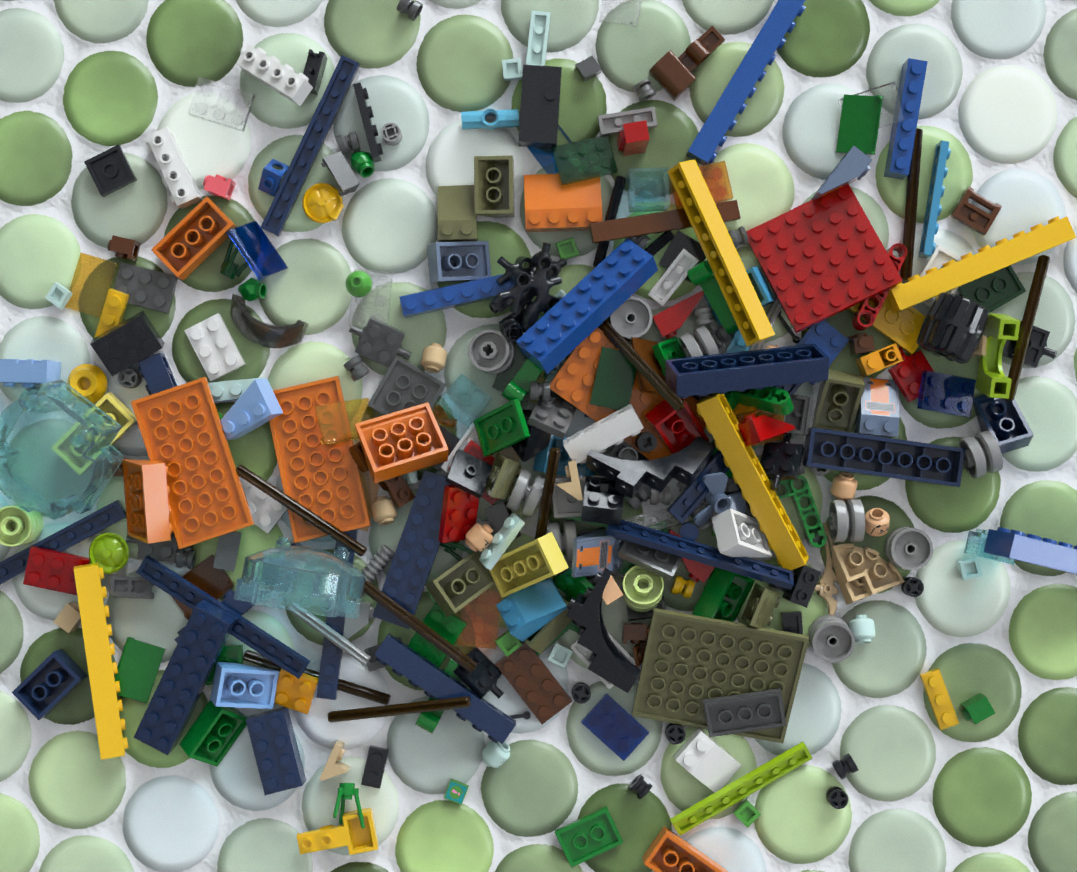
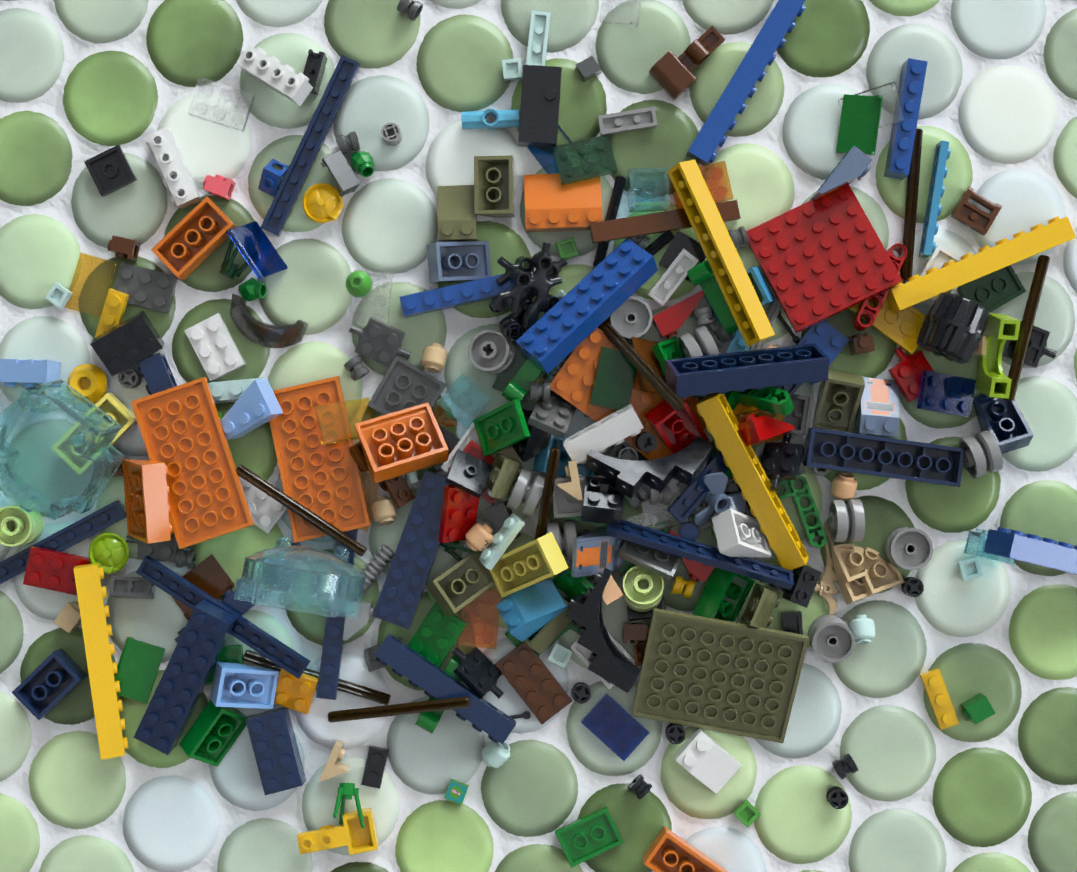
(227, 551): dark grey hinge -> none
(333, 636): light grey axle -> none
(366, 114): black plate -> none
(419, 626): dark brown axle -> none
(508, 643): bright green plate -> none
(633, 138): red brick -> none
(644, 90): flat silver wheel -> none
(741, 788): lime plate -> none
(744, 712): dark grey tile -> none
(877, 522): light nougat head -> none
(879, 360): light orange slope -> none

